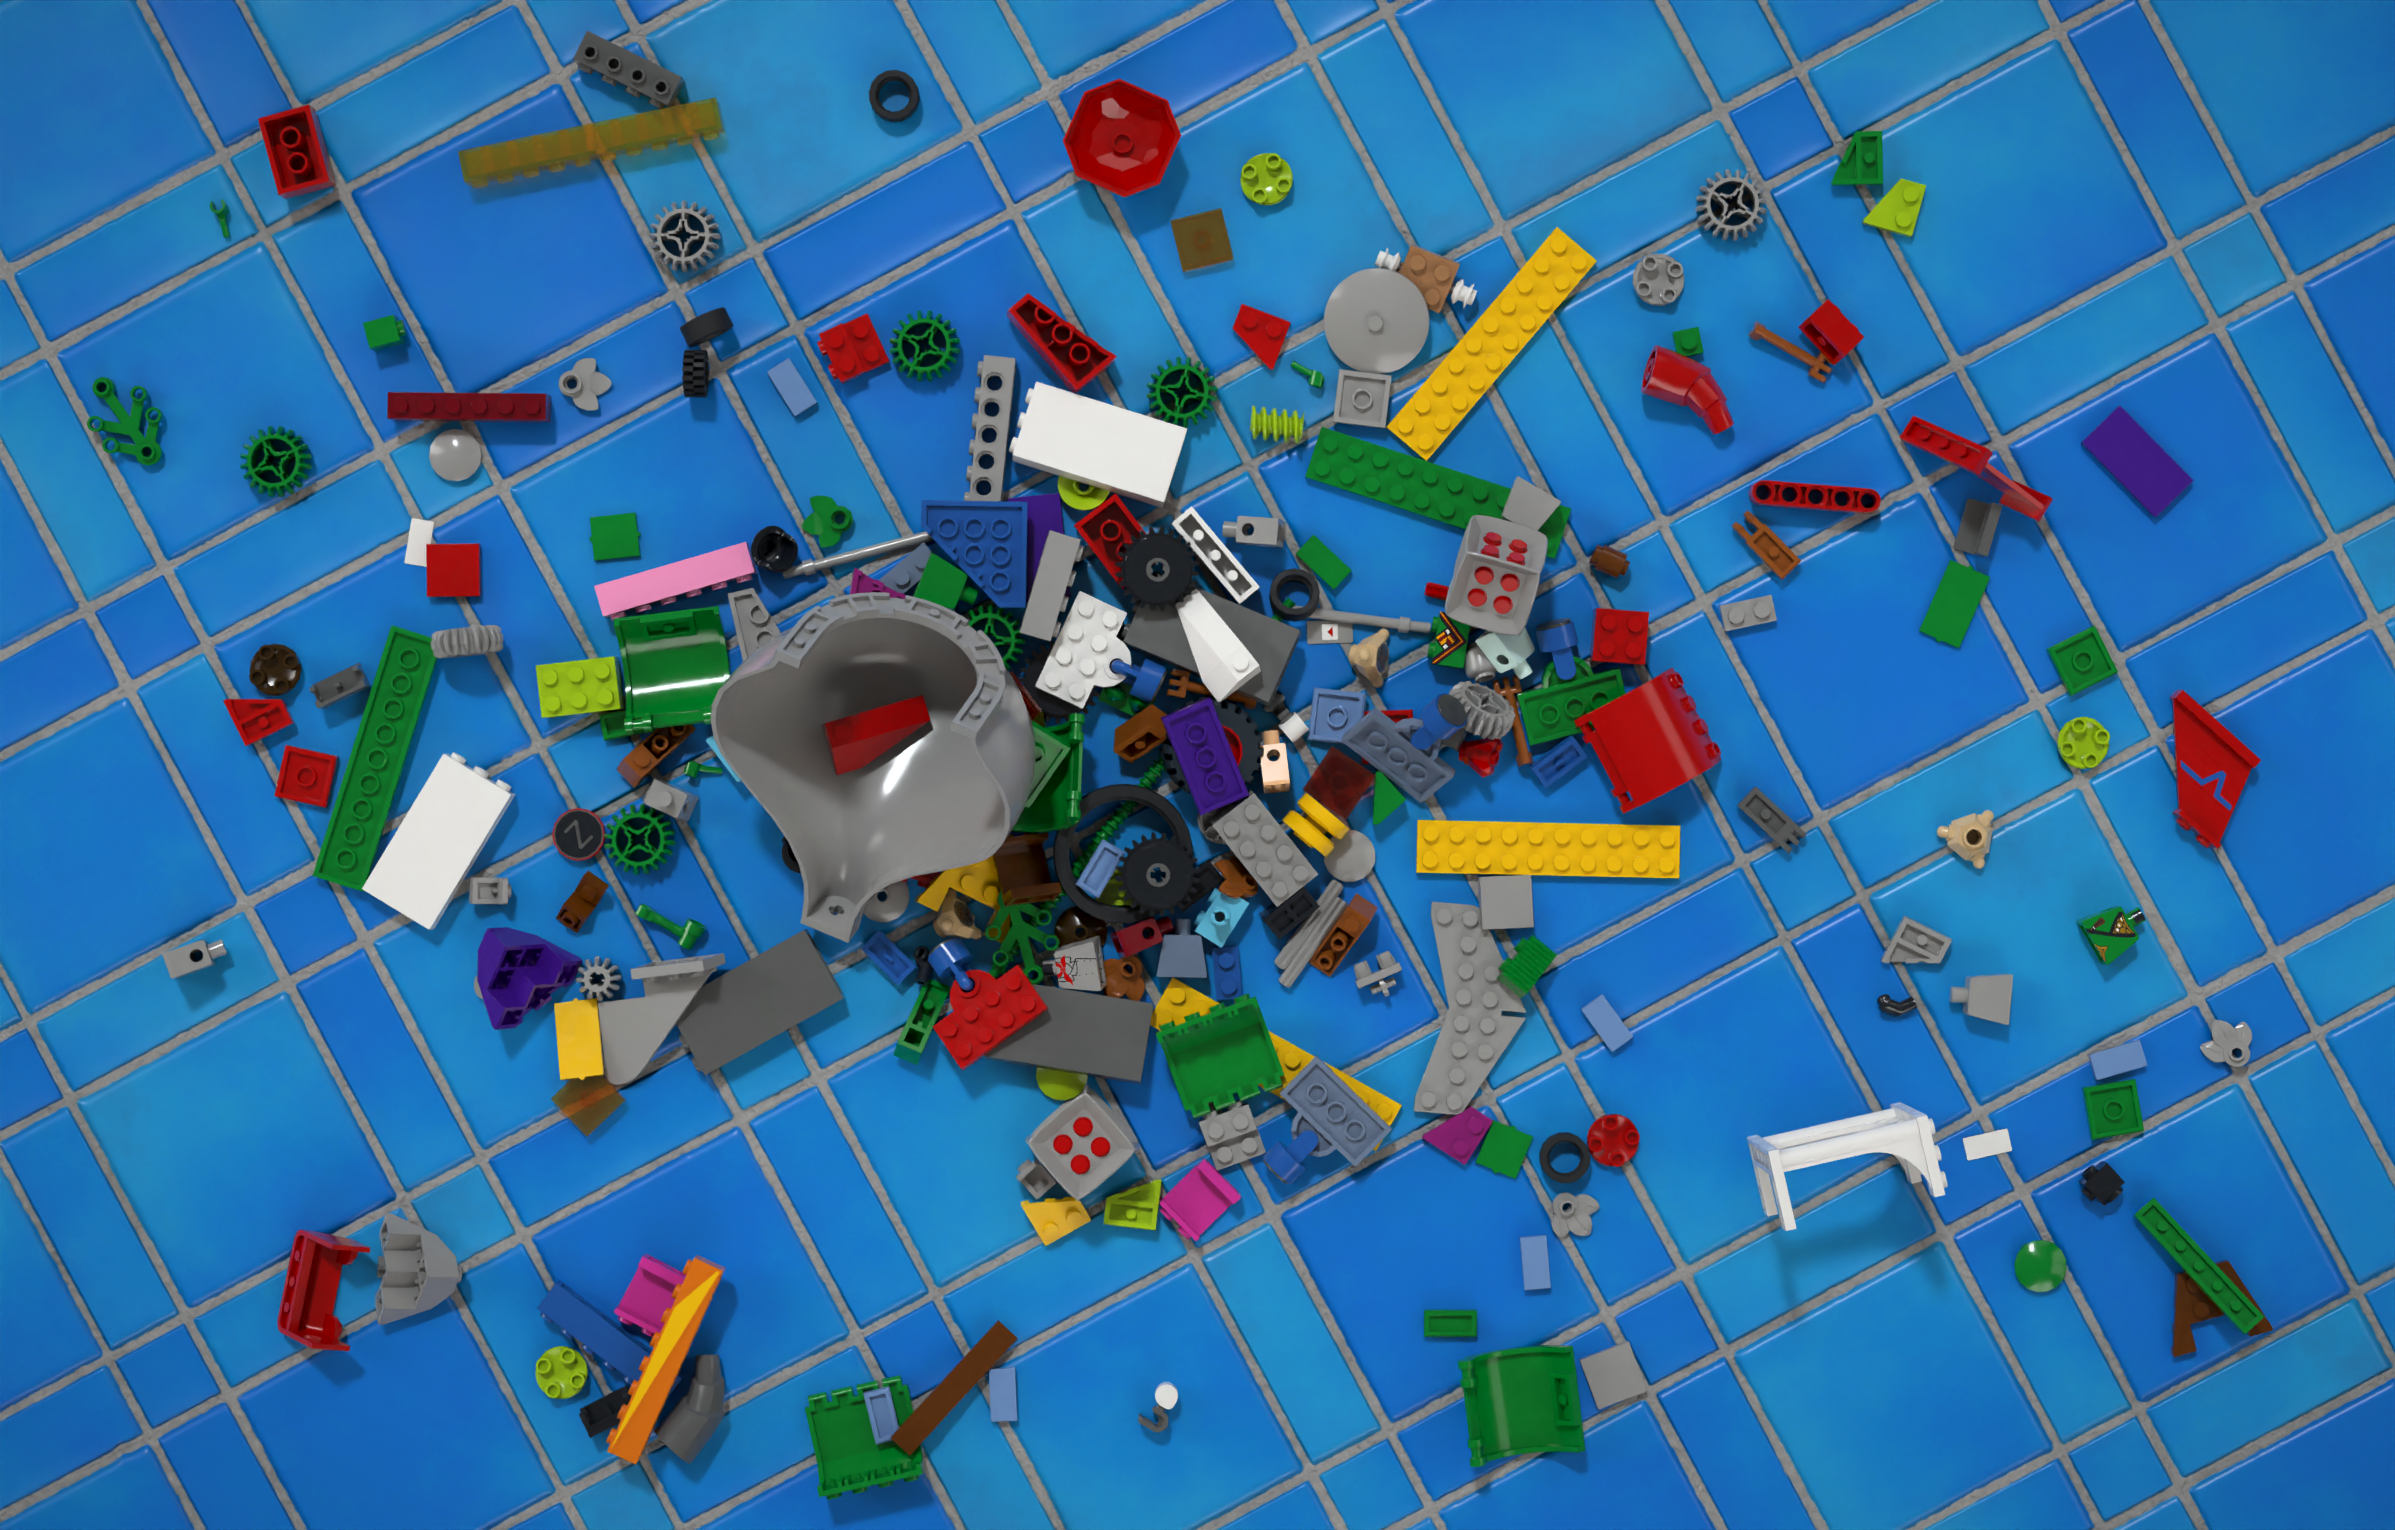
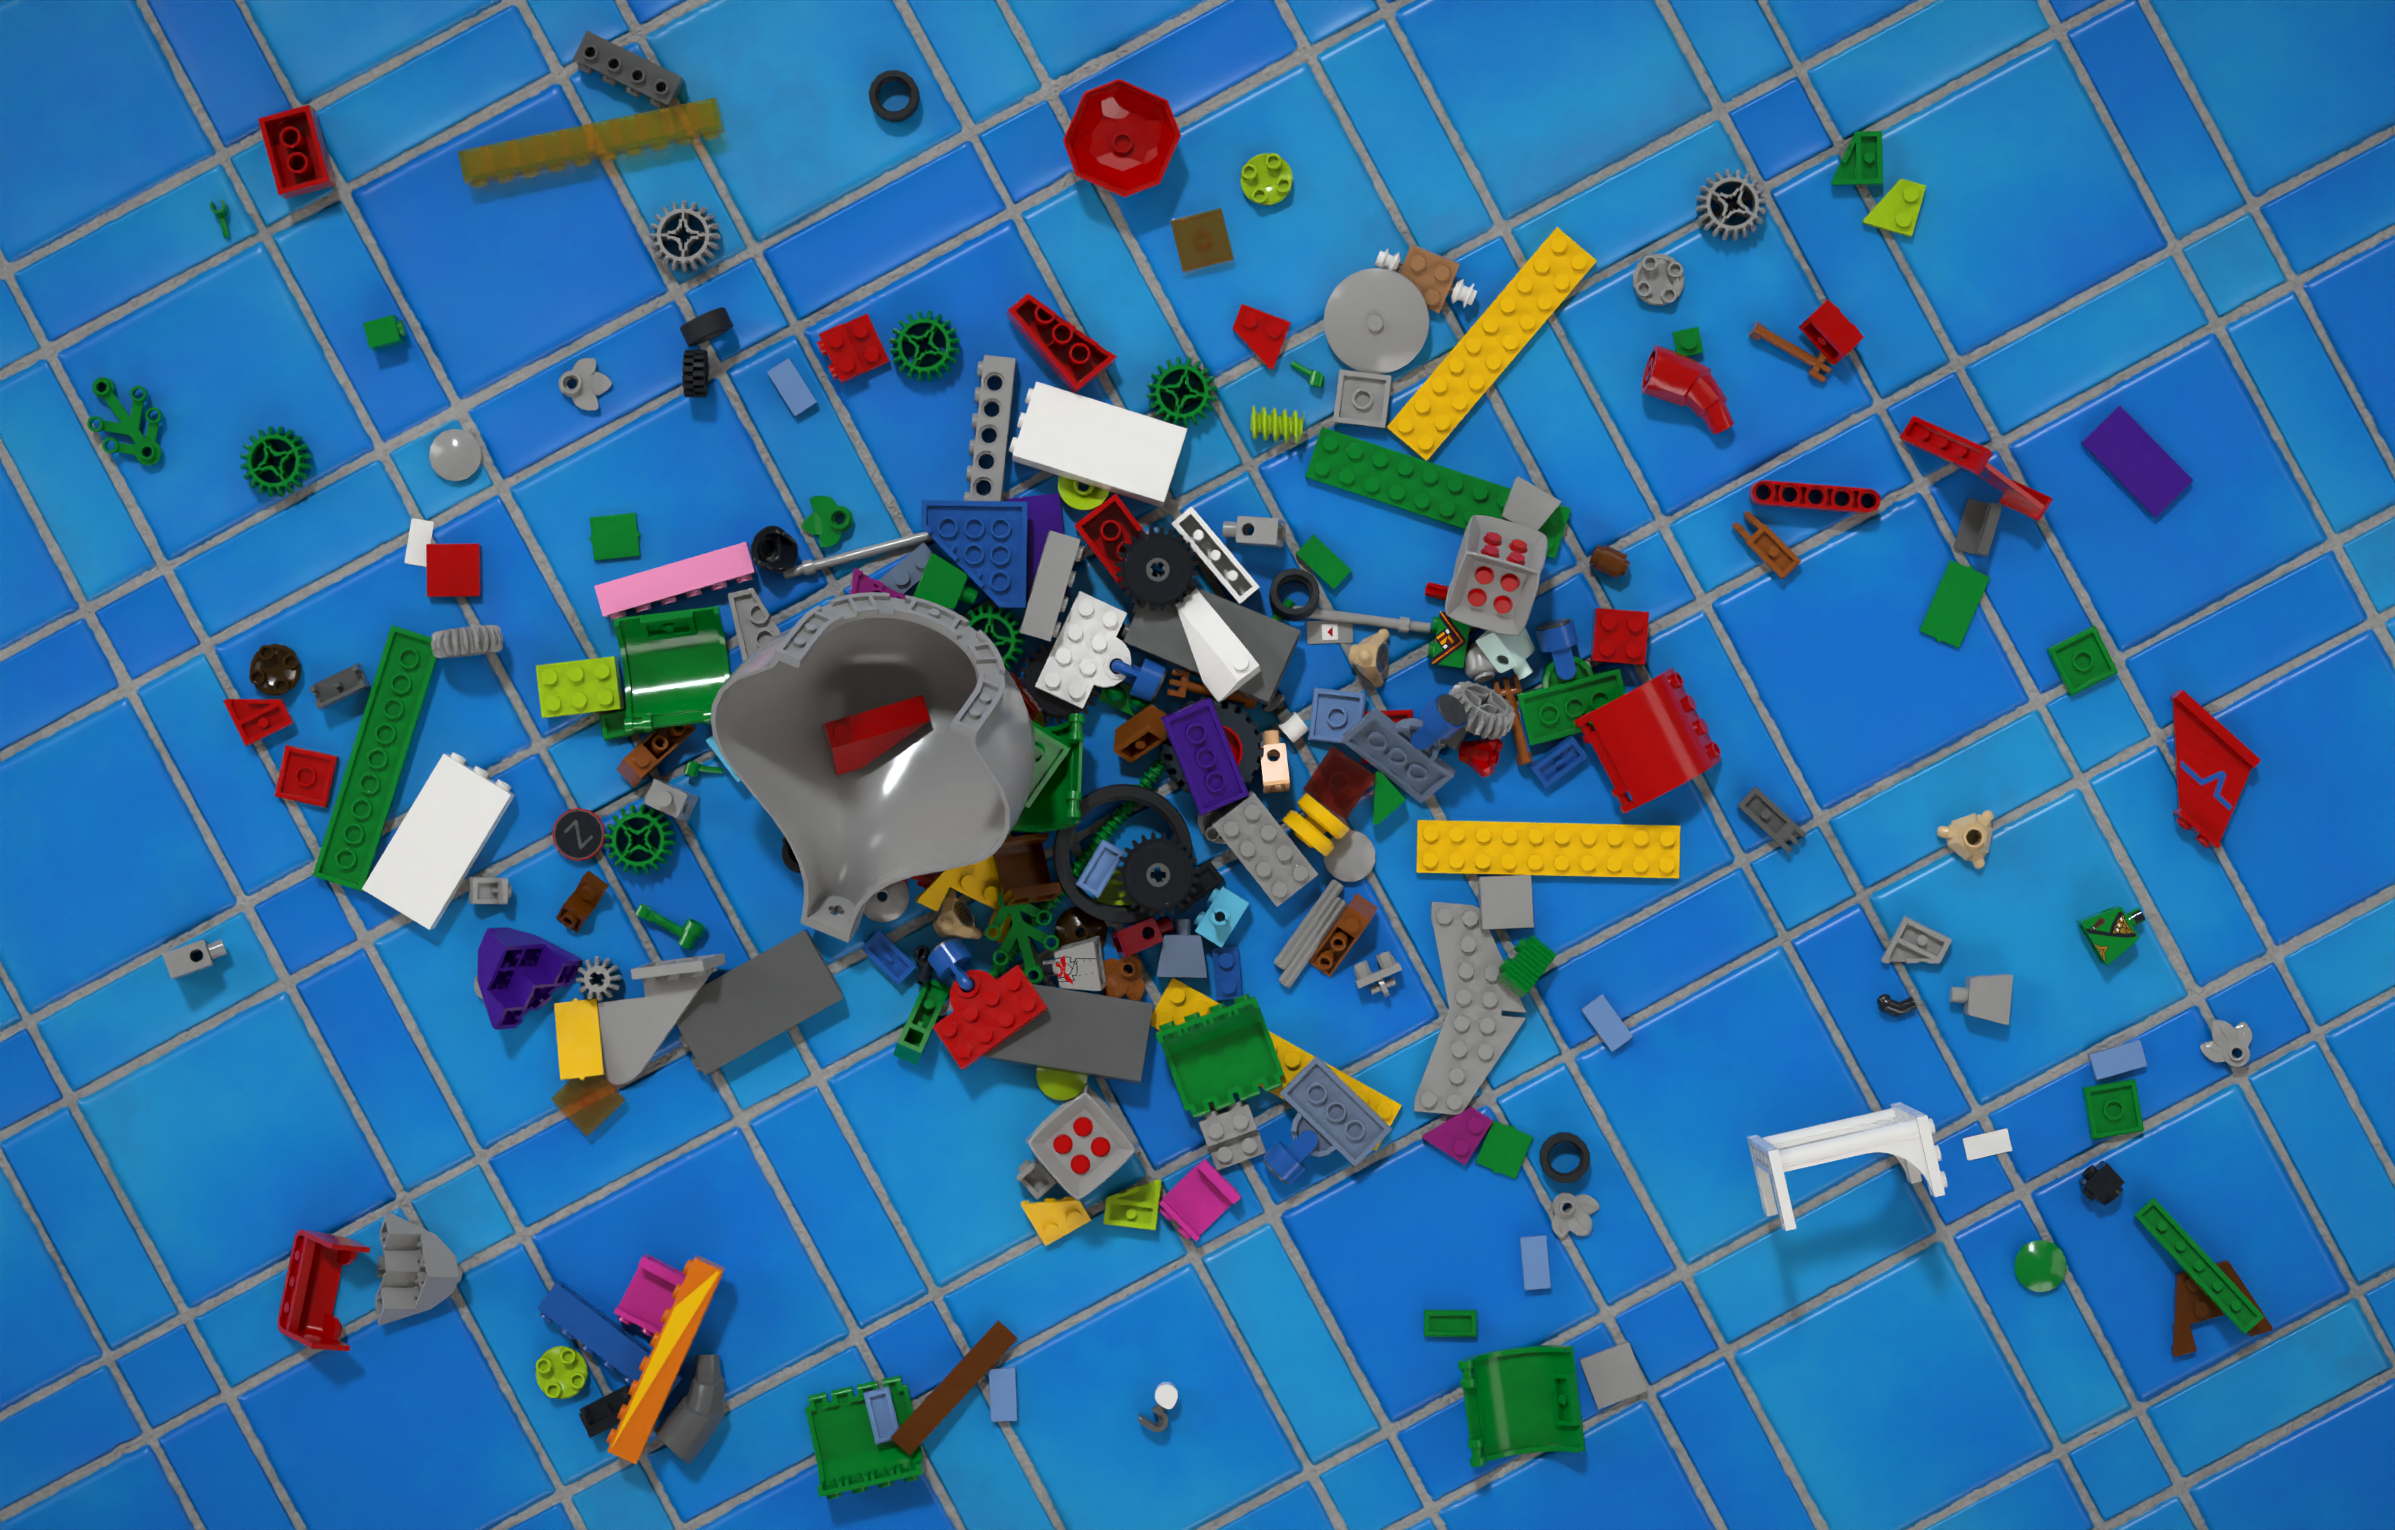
(469, 407): dark red brick -> none
(1237, 879): dark orange plate -> none
(1289, 913): black hinge -> none
(1613, 1140): red dish -> none
(1747, 613): light grey plate -> none
(2083, 742): lime dish -> none

